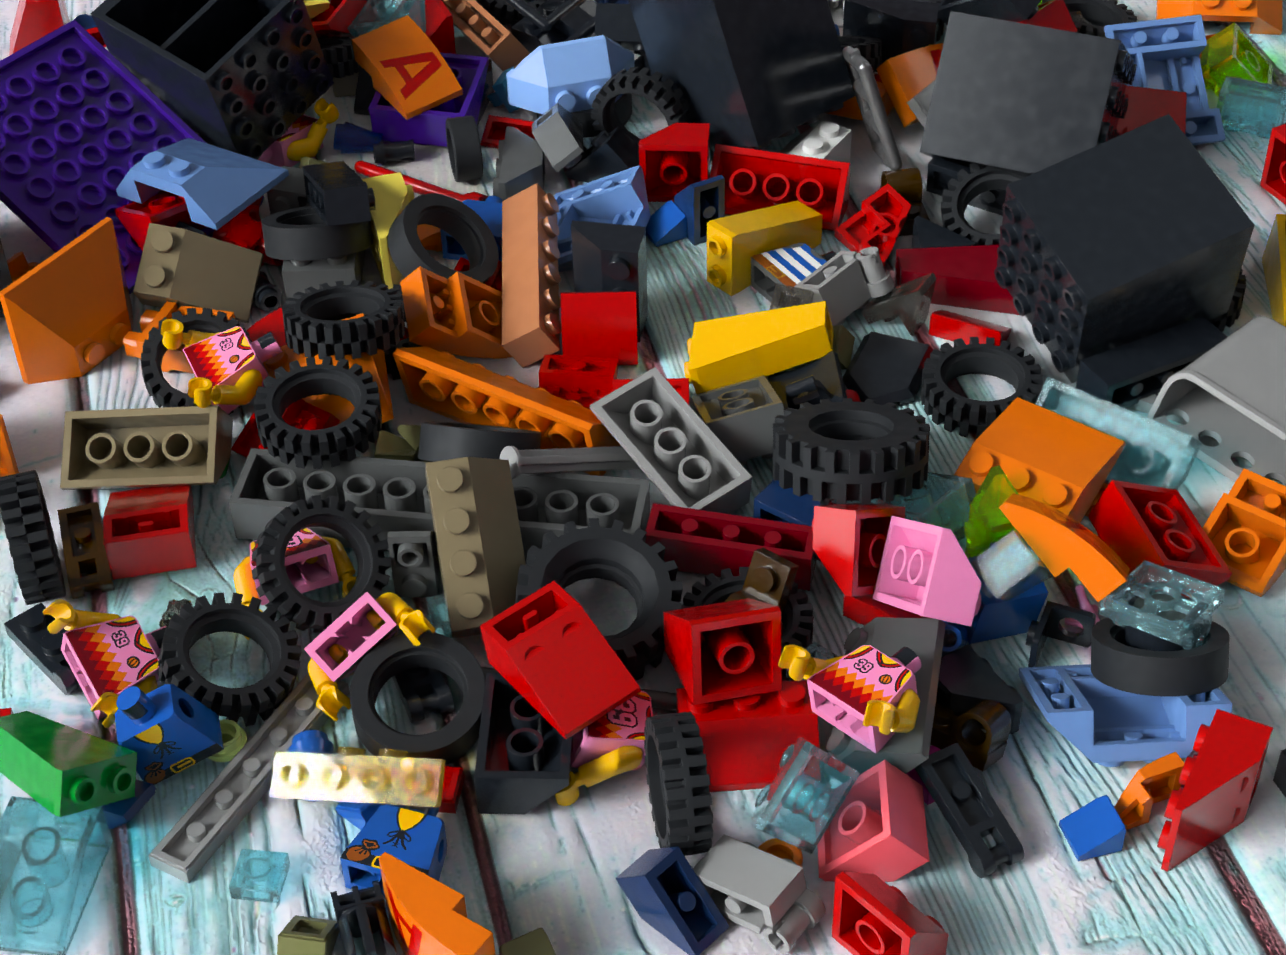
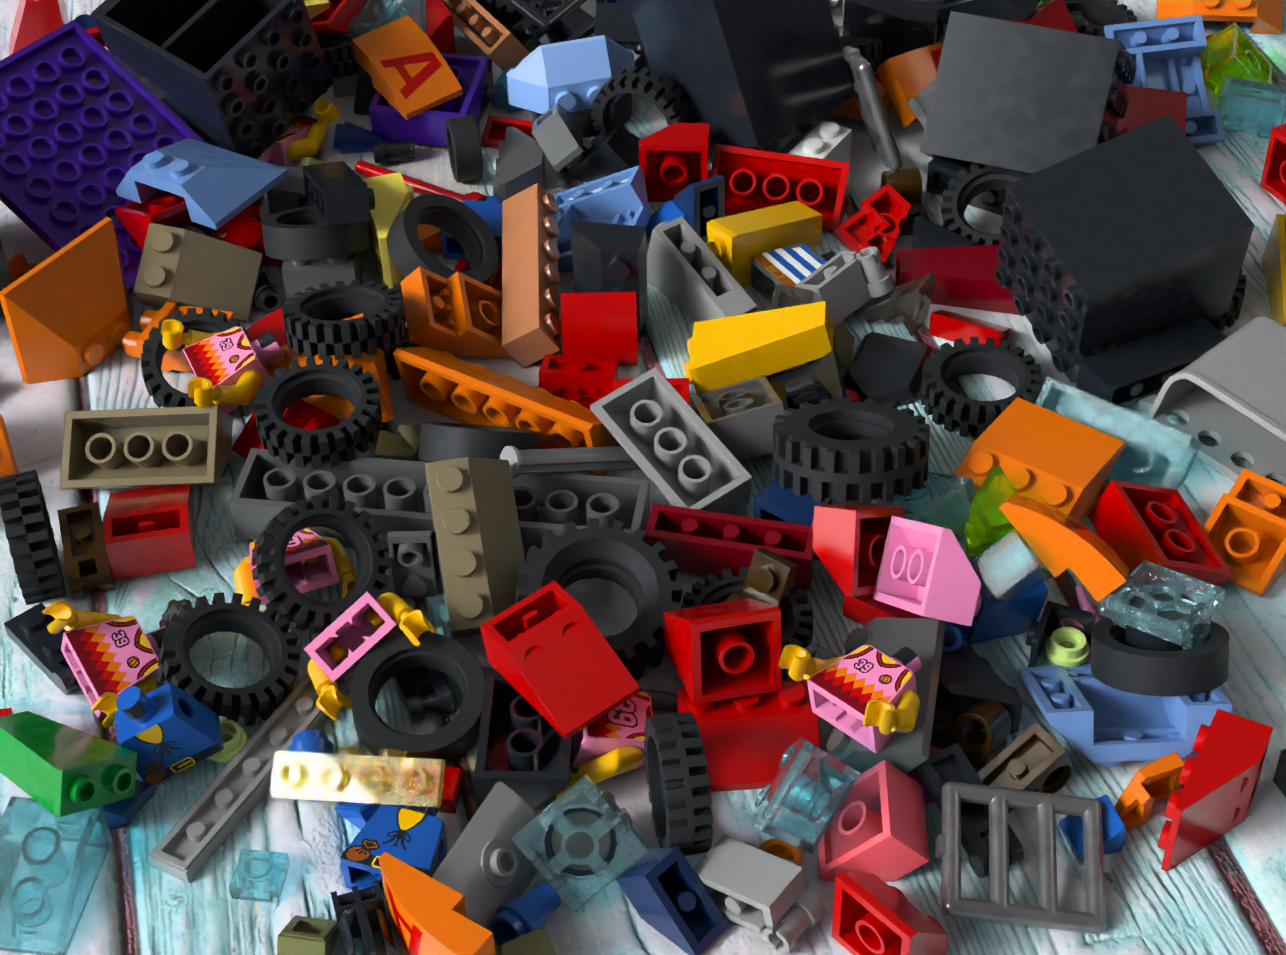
(485, 859): none -> light grey shield
(525, 913): none -> blue cone
(581, 842): none -> clear light blue piece
(692, 275): none -> light grey slope
(999, 909): none -> flat silver bar
(1030, 764): none -> dark brown plate
(1067, 647): none -> yellowish green plate

